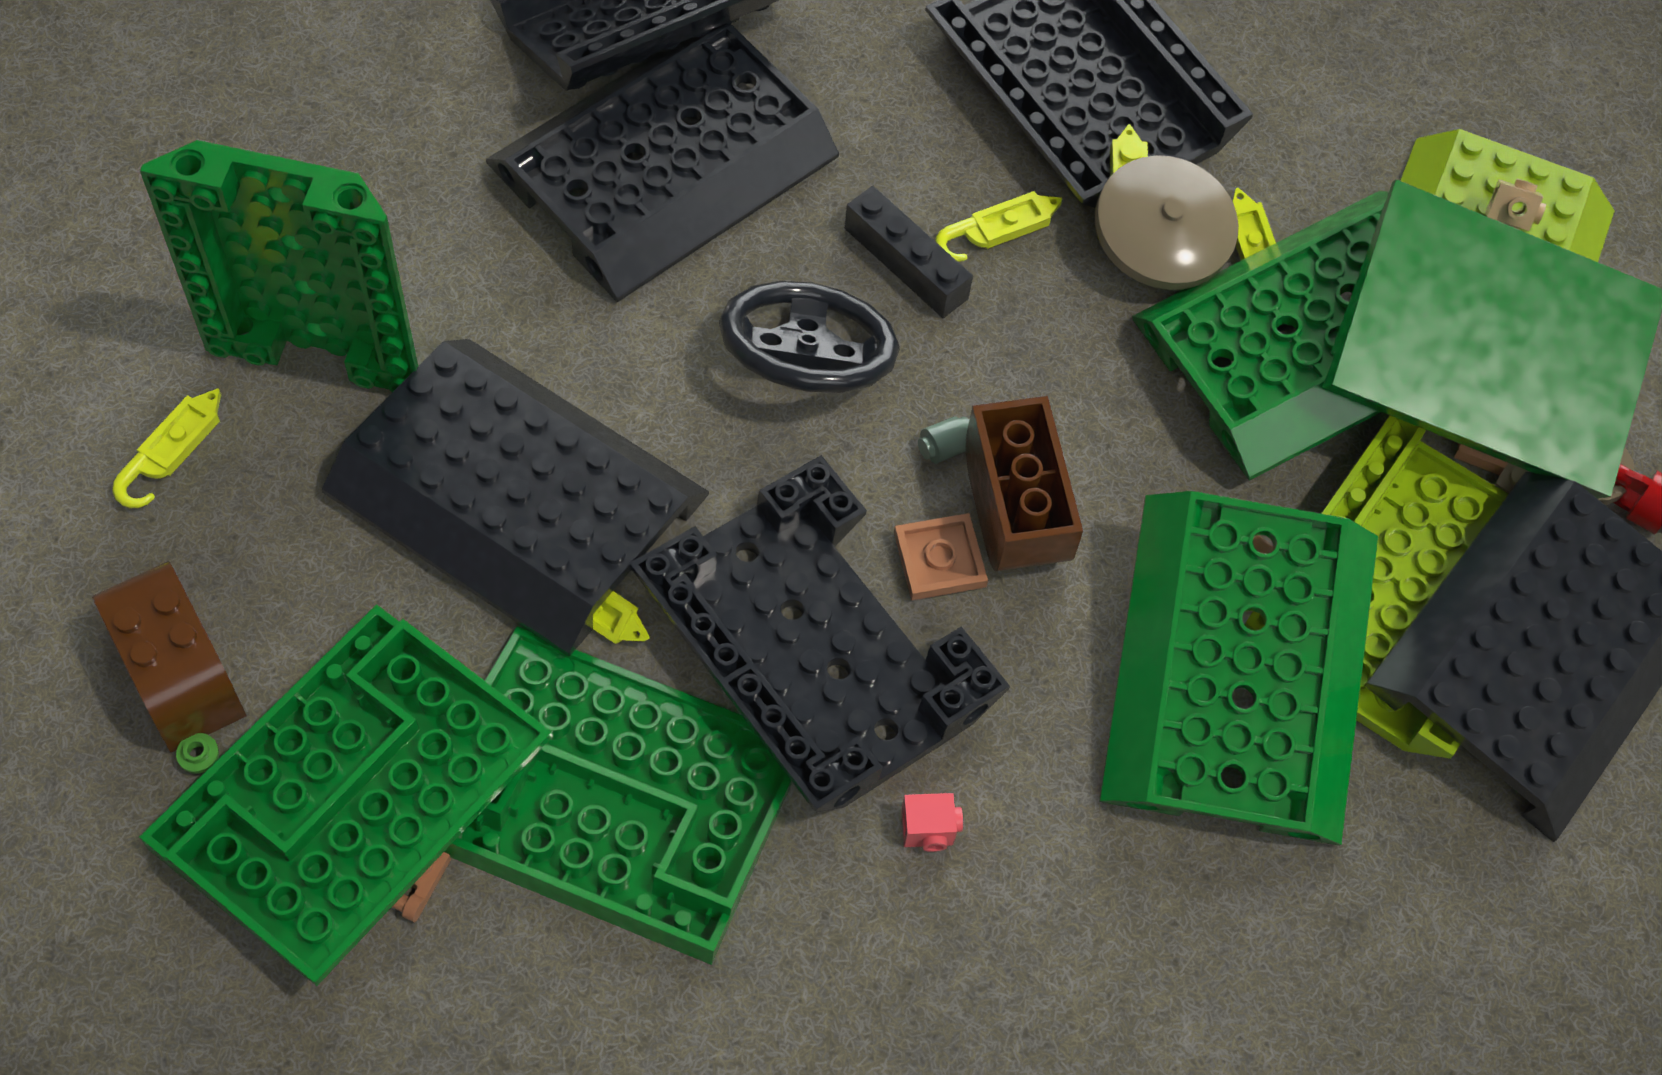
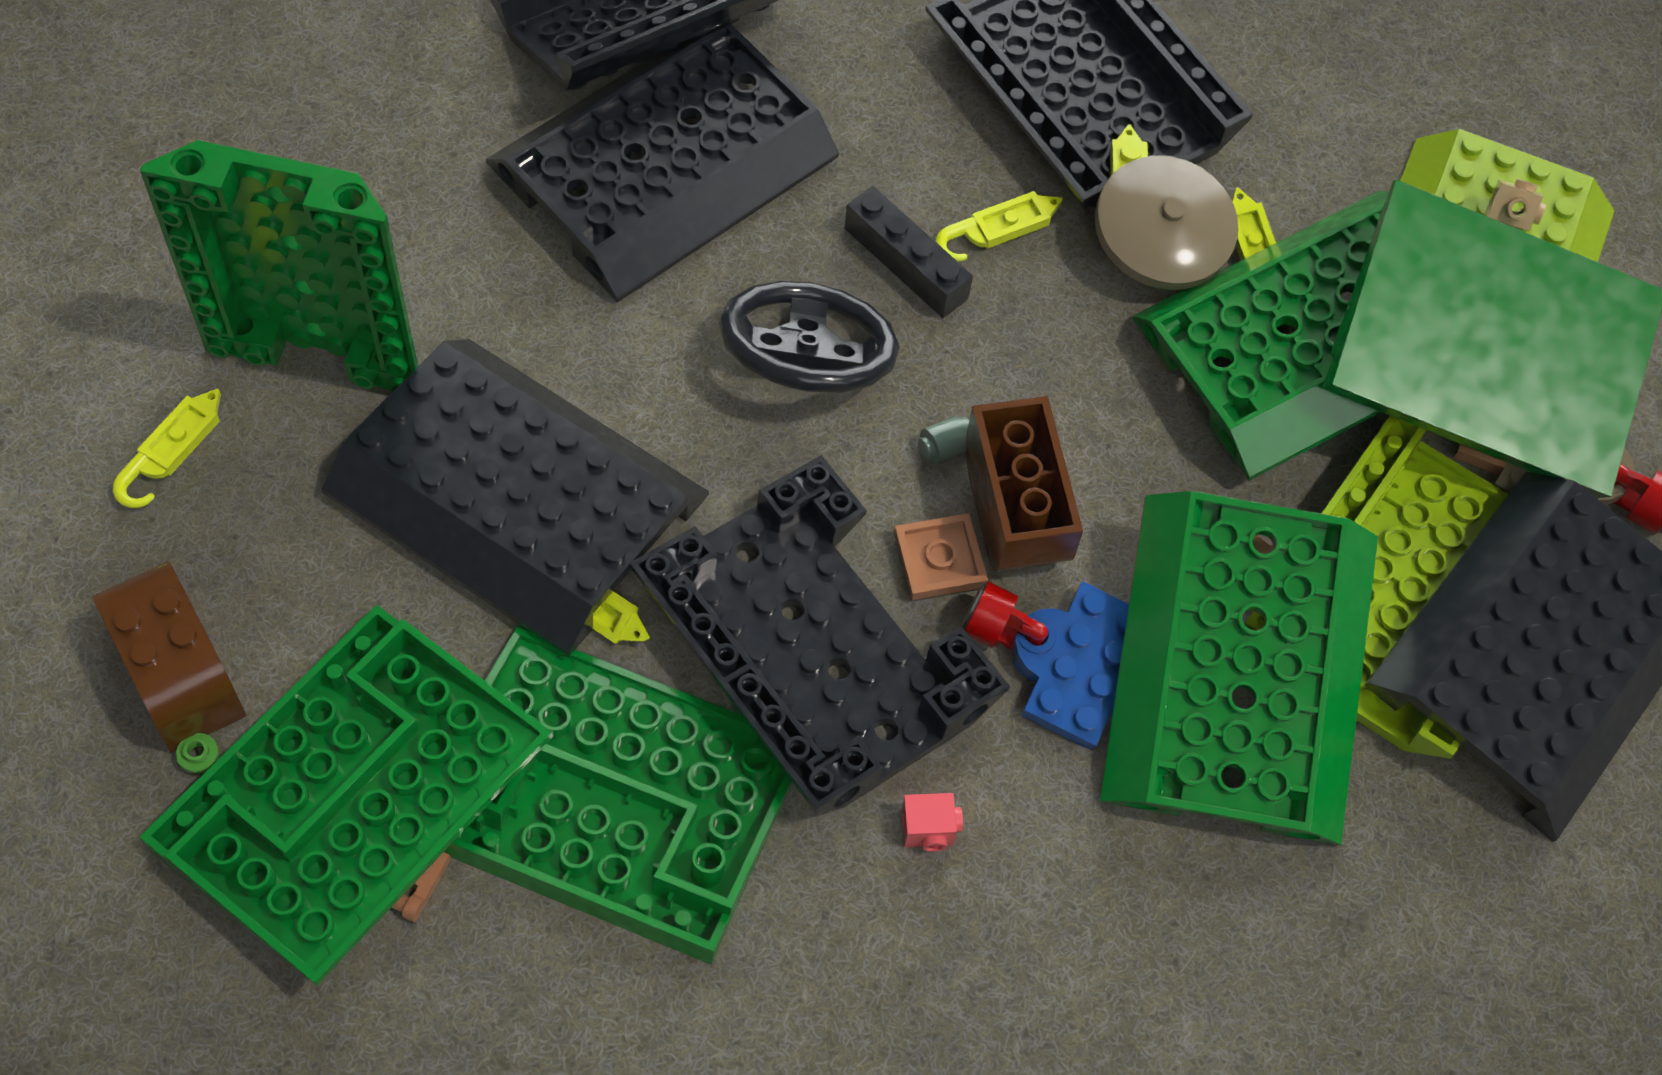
(1065, 653): none -> blue plate

